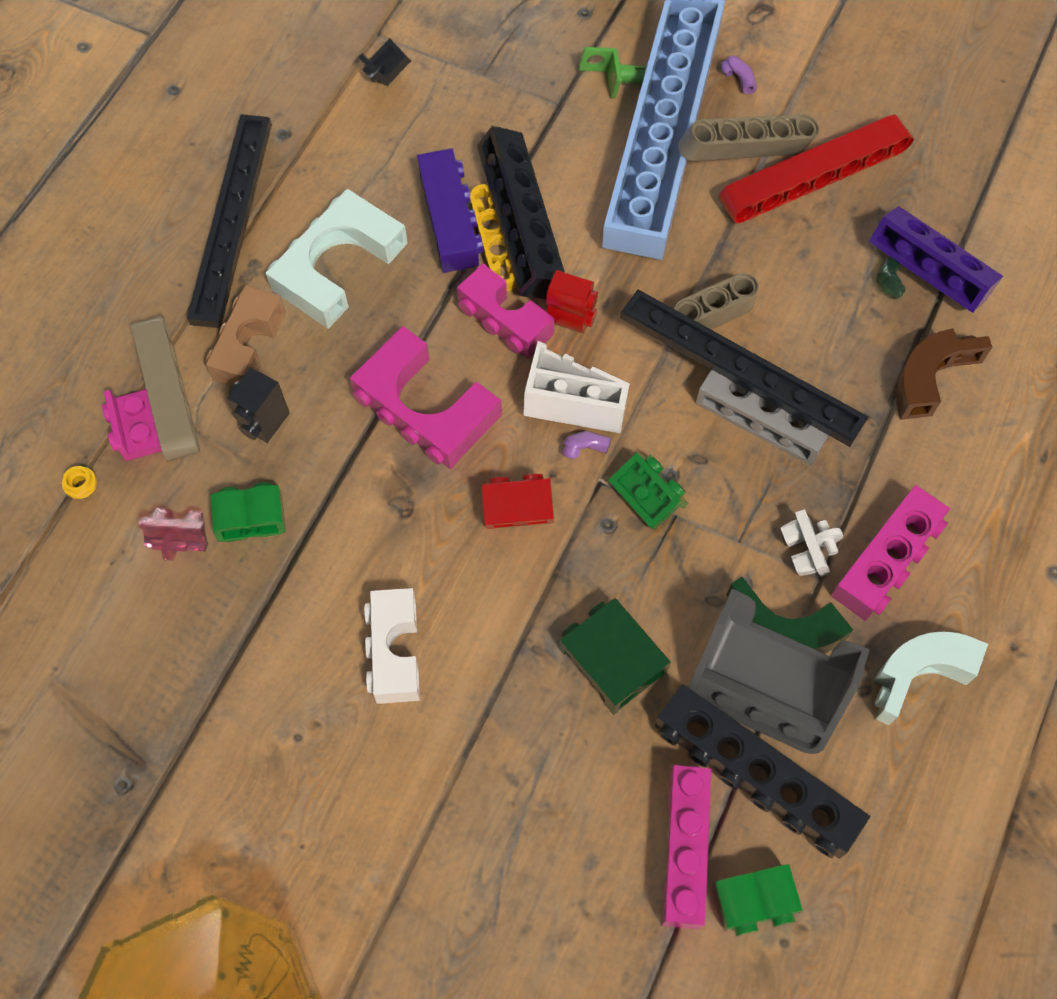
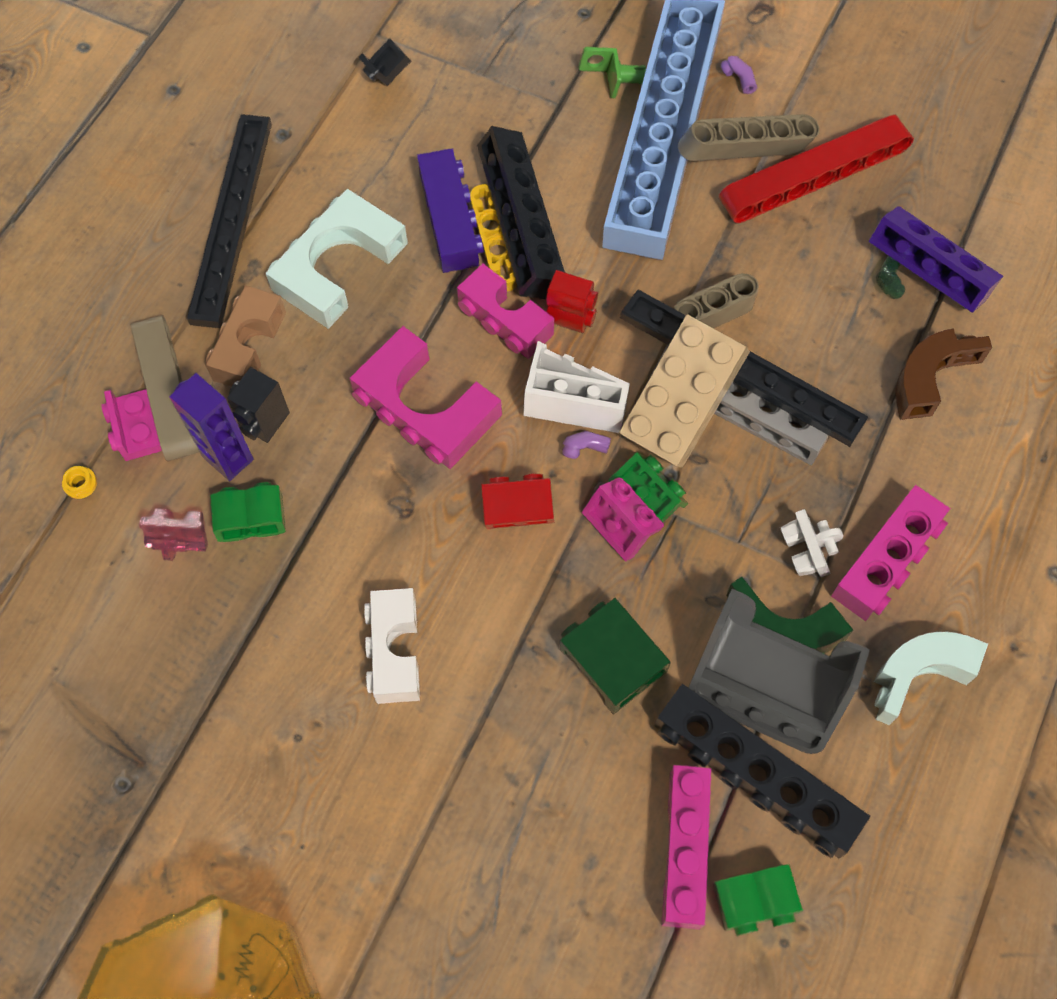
(212, 426): none -> dark purple brick
(622, 517): none -> dark pink bracket
(684, 391): none -> tan brick

